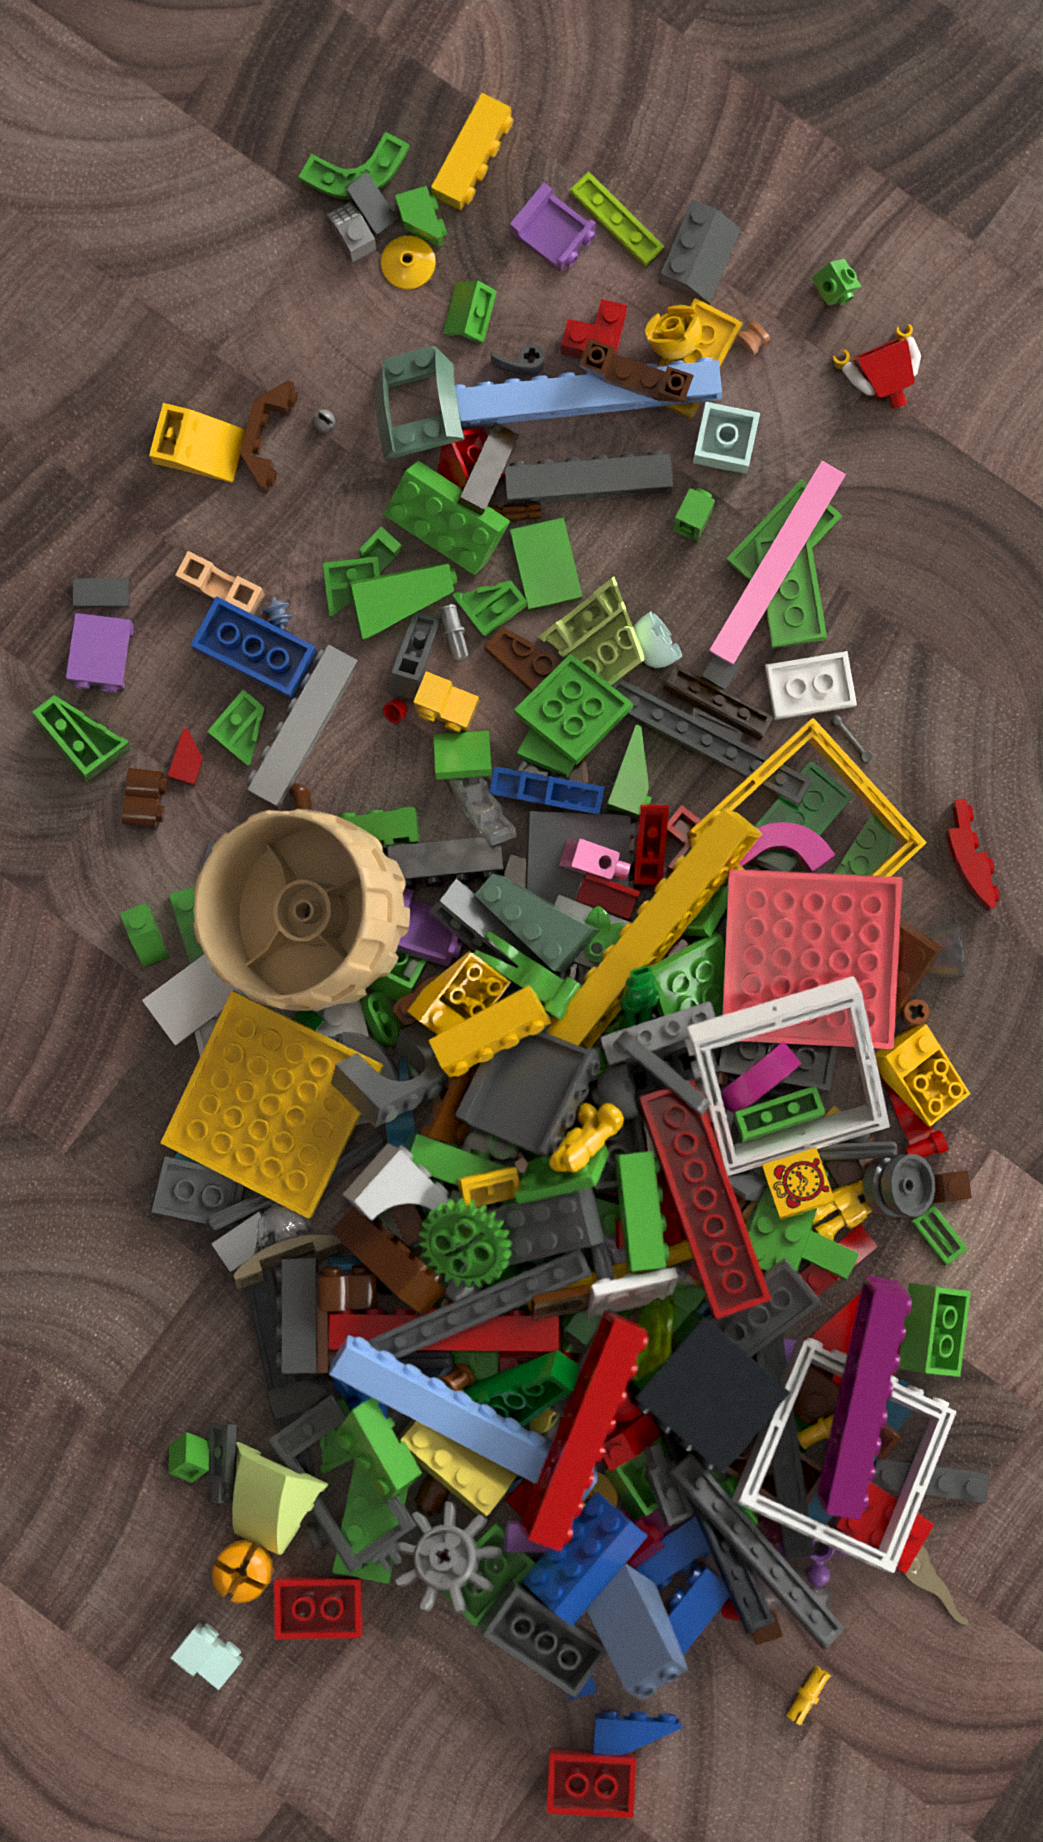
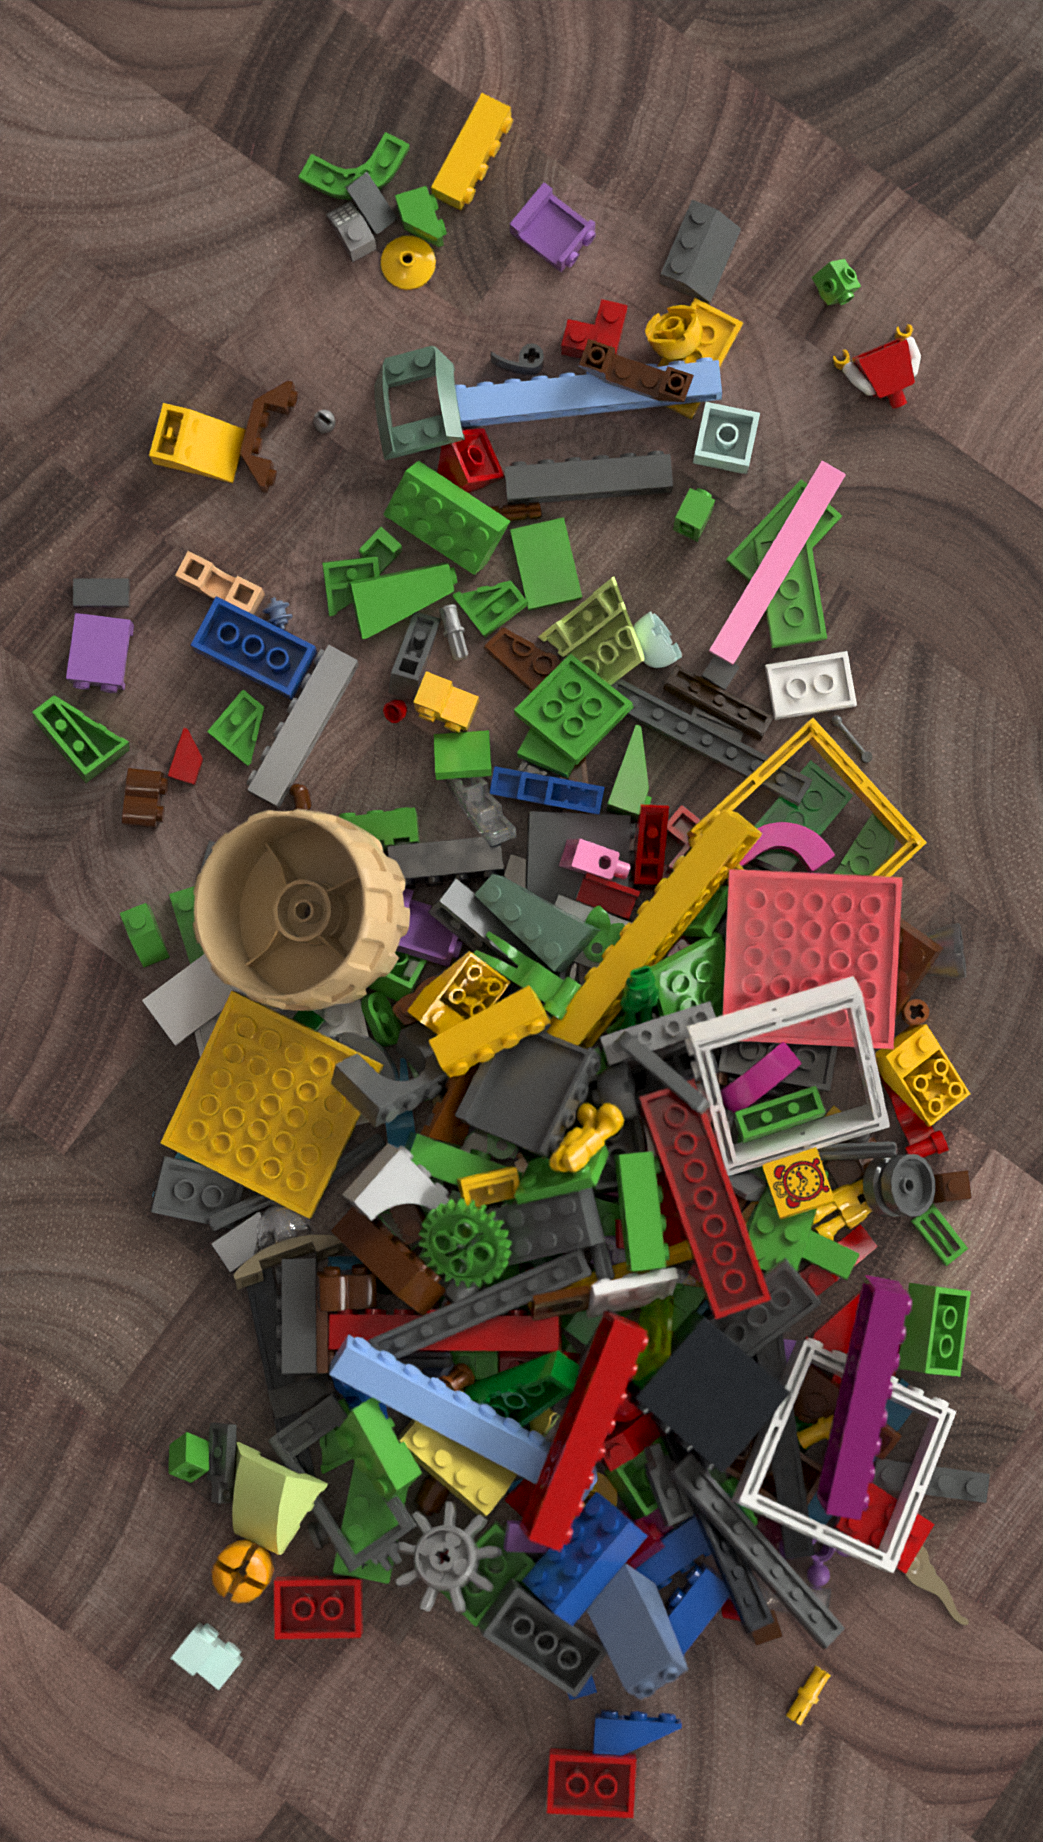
(470, 310): bright green panel -> none
(488, 468): tile -> none
(616, 219): lime tile -> none
(753, 338): nougat wheel -> none
(972, 867): red slope -> none

